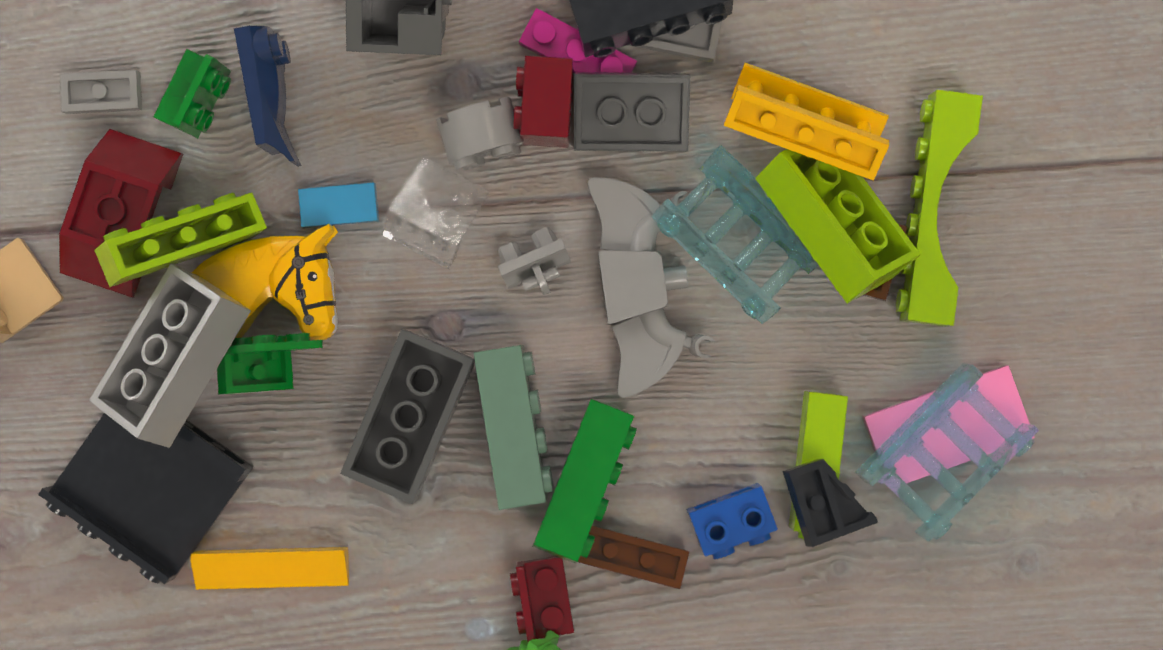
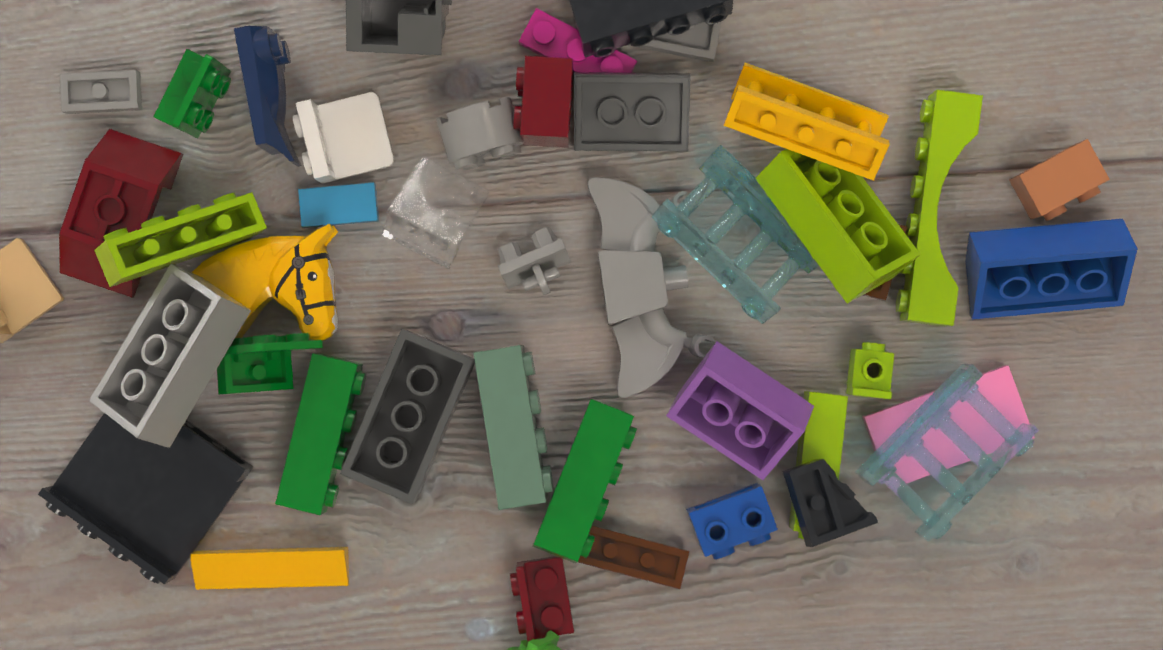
(320, 433): none -> green brick
(343, 137): none -> white bracket
(740, 411): none -> medium lavender brick
(859, 381): none -> lime brick
(1049, 268): none -> blue slope
(1060, 179): none -> nougat brick

